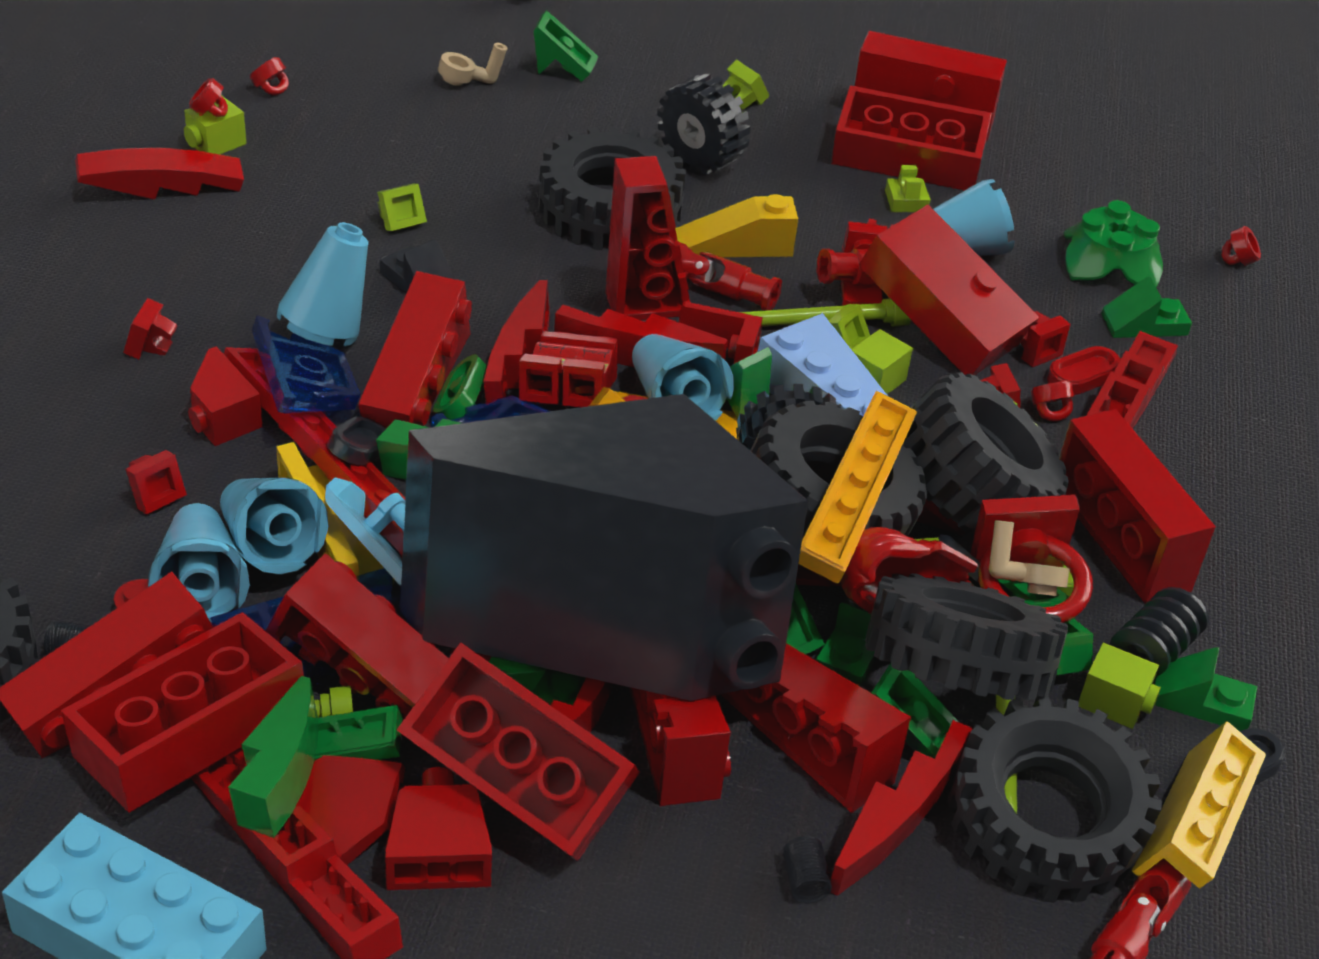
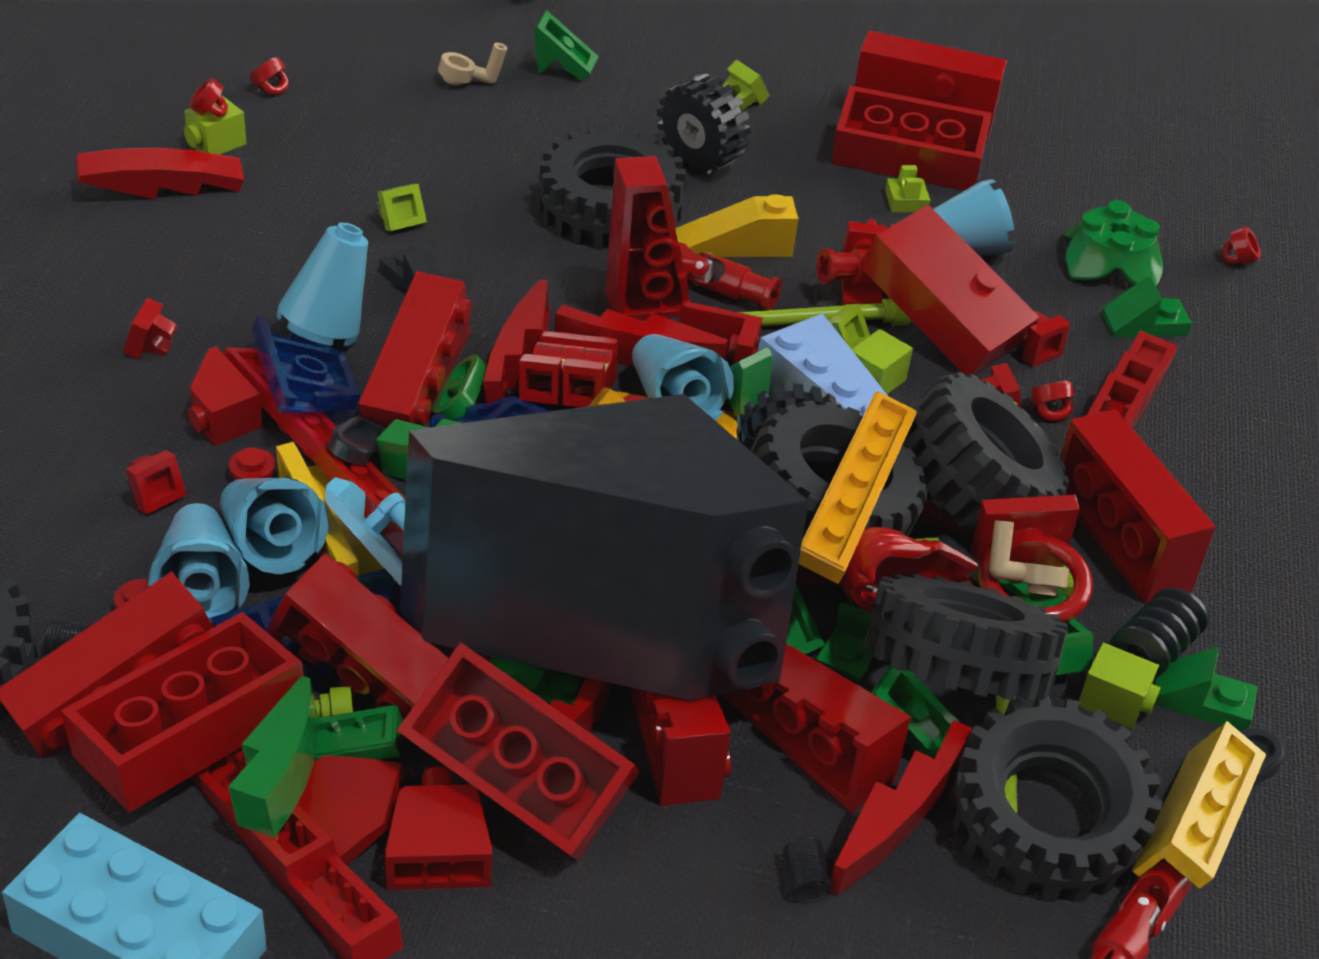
(251, 464): none -> red plate
(1084, 368): red tile -> none

